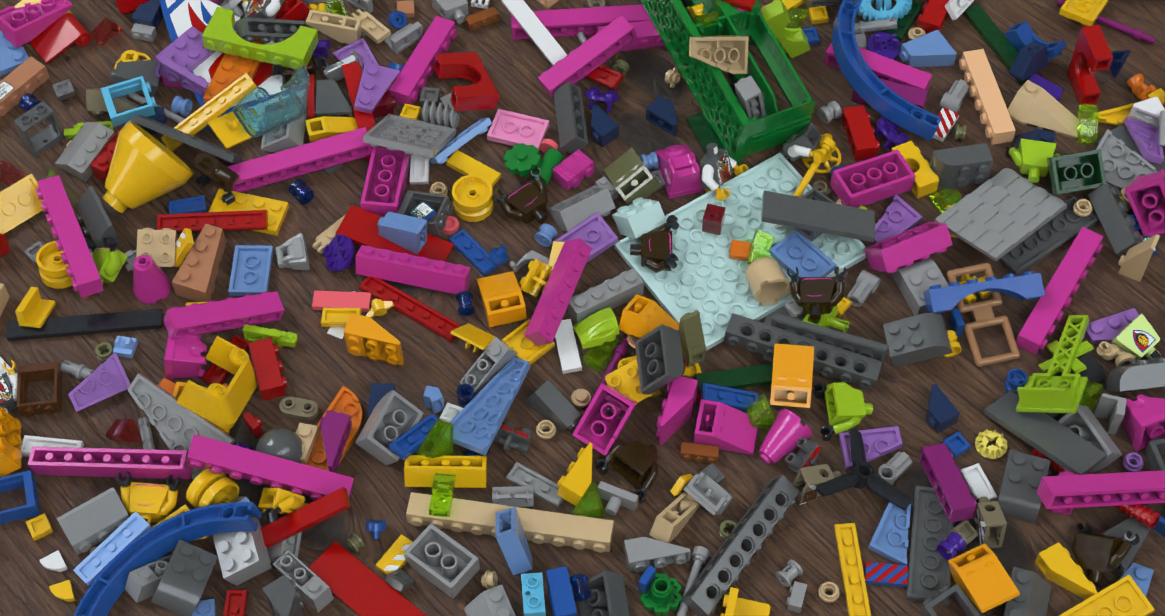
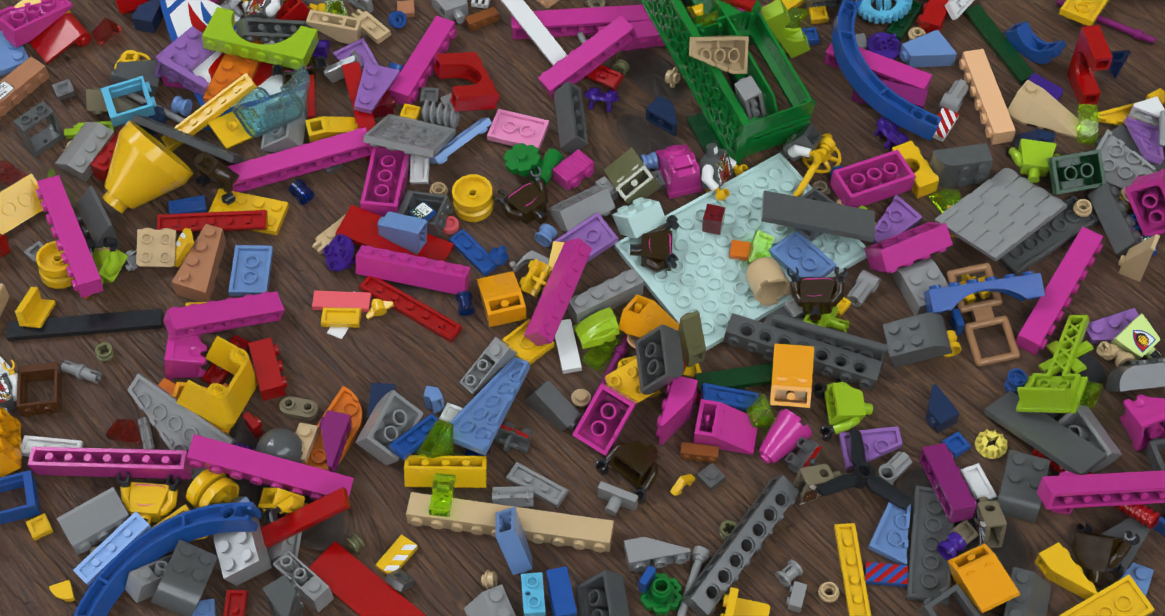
(28, 101): clear blue wheel -> none
(54, 562): white tile -> none
(102, 384): medium lavender wing -> none
(125, 346): light blue tile -> none
(143, 32): light grey piece -> none
(149, 280): dark pink cone -> none
(281, 338): lime hinge -> none
(296, 251): light grey piece -> none
(331, 100): dark grey slope -> none
(371, 340): light orange slope -> none
(376, 526): blue tile -> none
(404, 37): light grey panel -> none
(442, 560): light grey brick -> none
(465, 394): clear blue bush -> none
(467, 165): yellow tile -> none
(473, 336): yellow piece -> none
(546, 144): coral tile -> none
(546, 424): tan plate -> none
(579, 477): yellow slope -> none
(580, 588): clear blue bush -> none
(590, 504): clear neon green slope -> none
(603, 127): dark blue slope -> none
(674, 518): tan slope -> none
(708, 493): light grey hinge -> none
(829, 112): light grey wheel -> none
(860, 132): red brick -> none
(875, 25): light grey pin -> none
(960, 132): olive bush -> none
(1029, 61): dark blue slope -> none
(1112, 409): light grey panel -> none
(1135, 458): medium lavender plate -> none
(1138, 87): orange piece -> none

